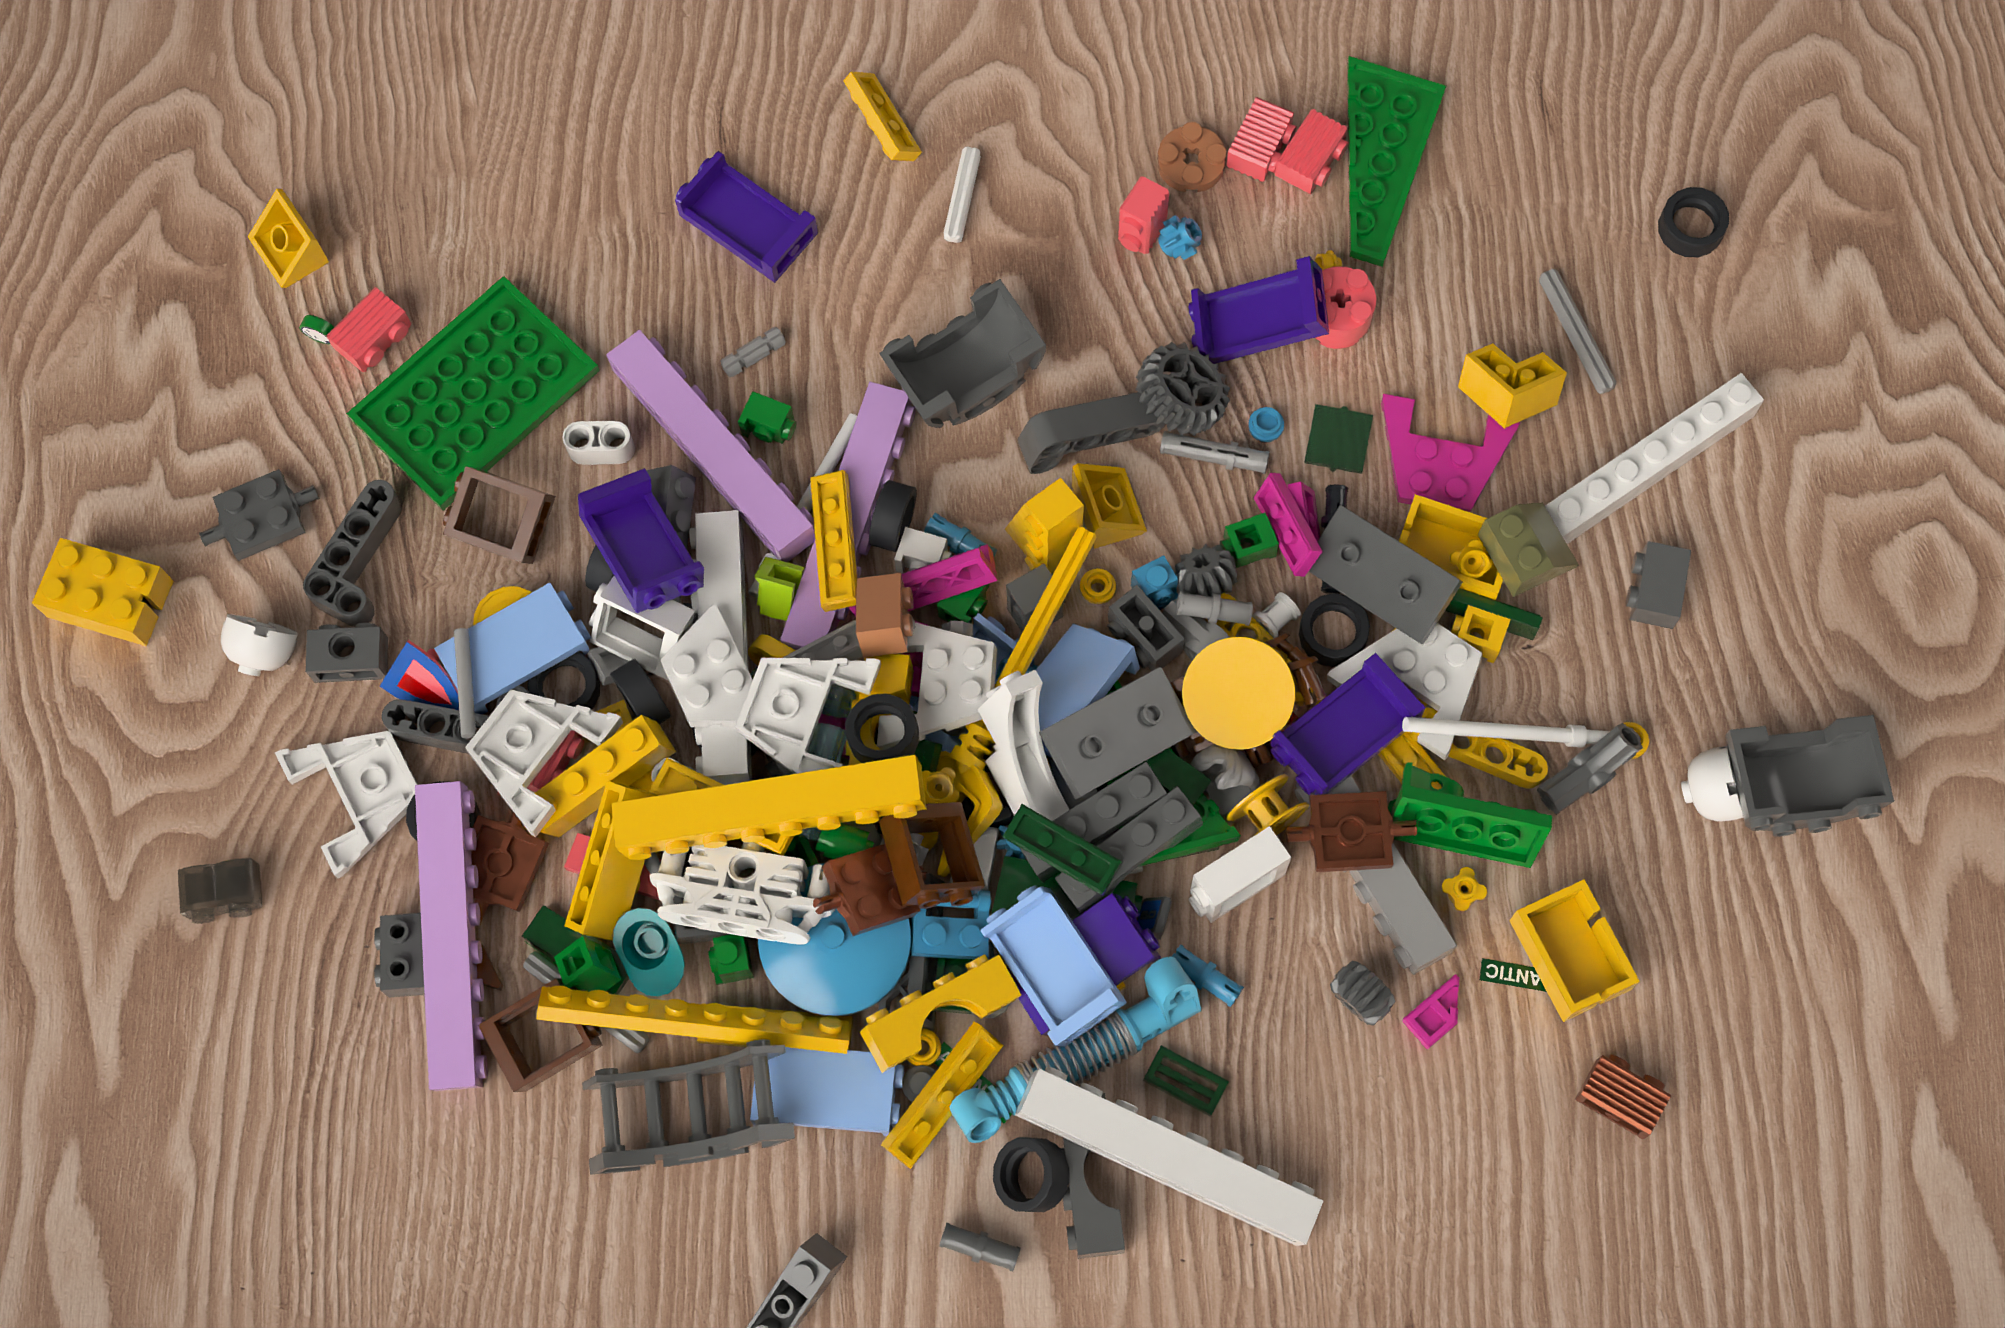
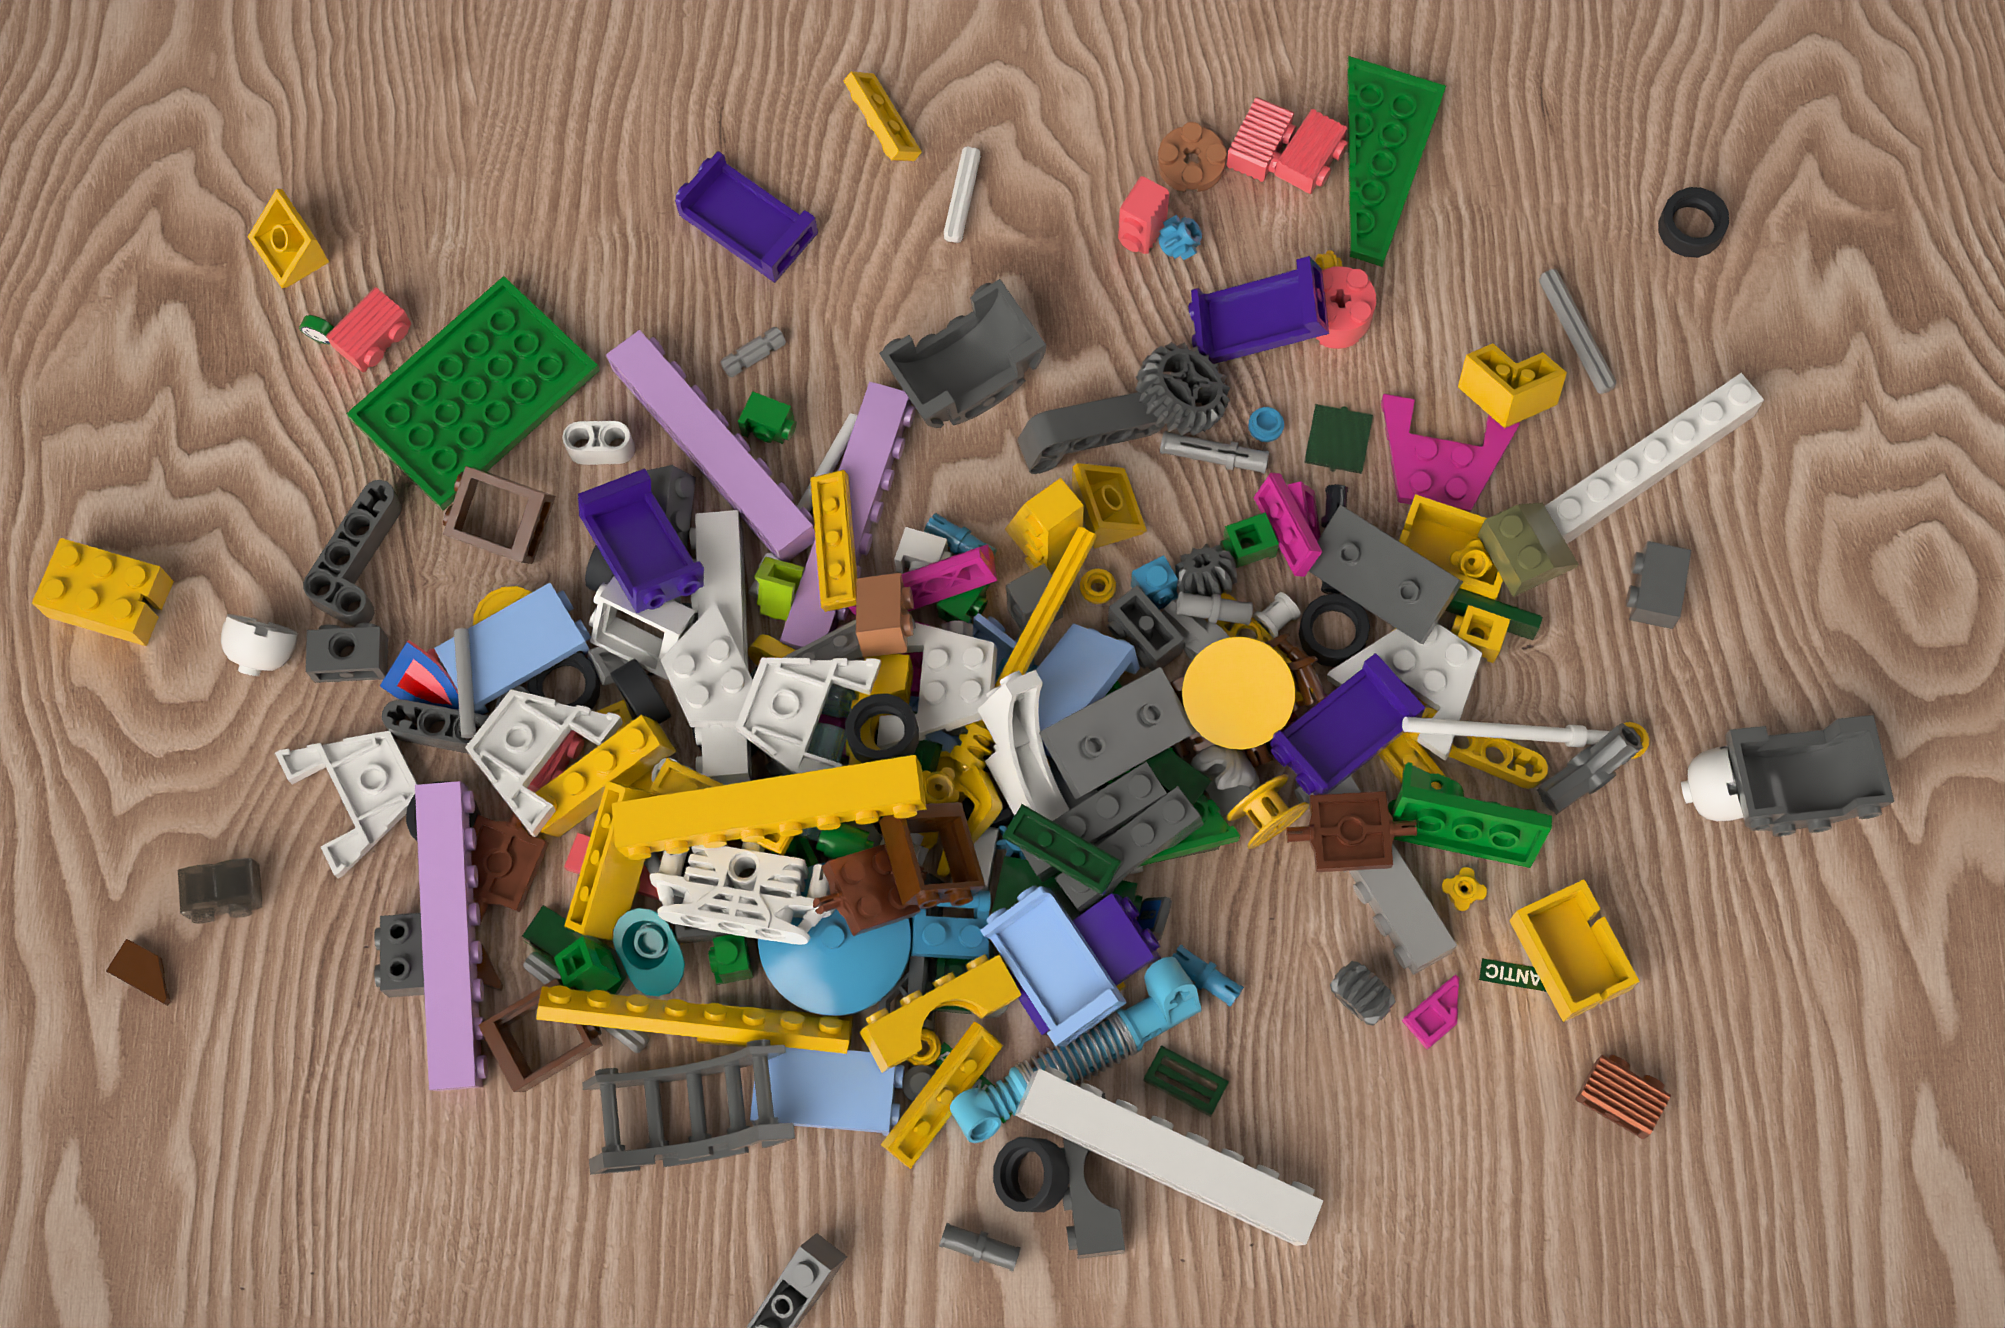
(141, 970): none -> reddish brown tile
(258, 515): dark grey plate -> none
(892, 515): black tyre -> none
(1239, 875): white window -> none

